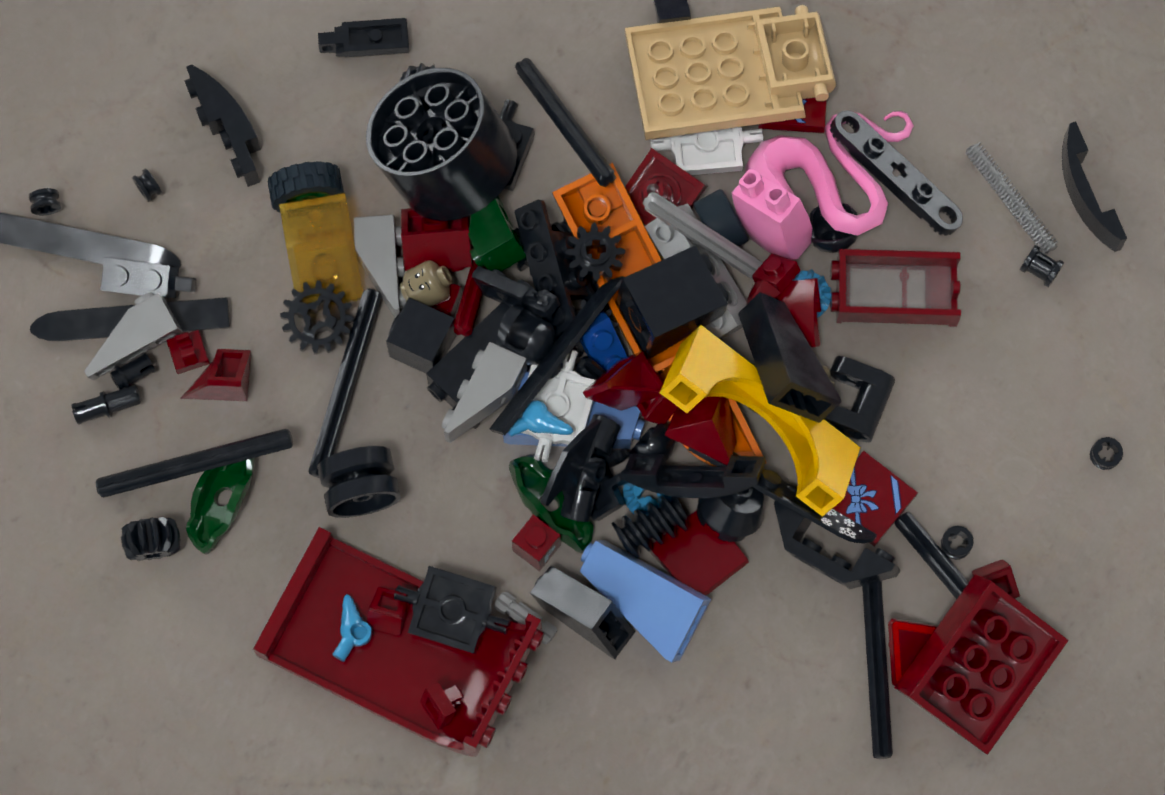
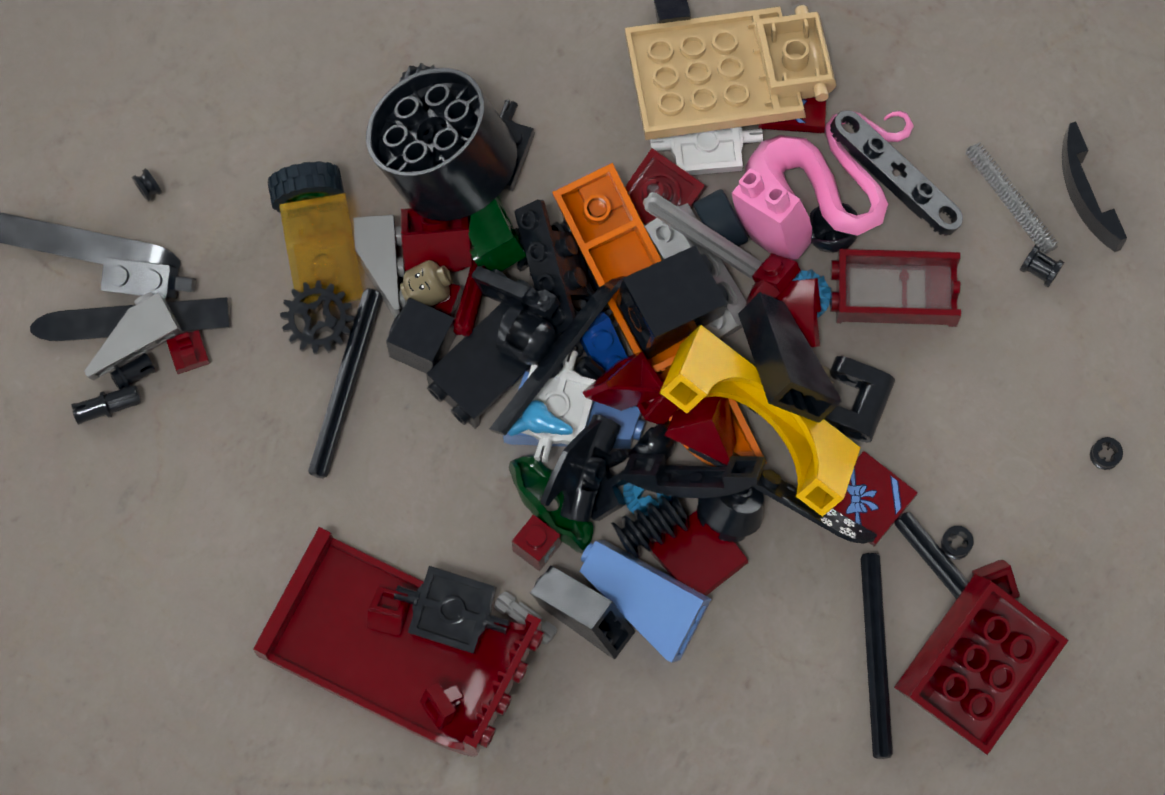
(44, 201): black bush -> none
(150, 538): black gear -> none
(194, 463): black axle -> none
(207, 519): dark green piece -> none
(224, 377): dark red slope -> none
(225, 118): black slope -> none
(352, 630): dark azure animal -> none
(359, 481): black wheel -> none
(366, 38): black hinge -> none
(490, 387): light grey slope -> none
(565, 122): black axle -> none
(584, 260): black gear -> none
(868, 569): black slope -> none
(905, 643): dark red piece -> none

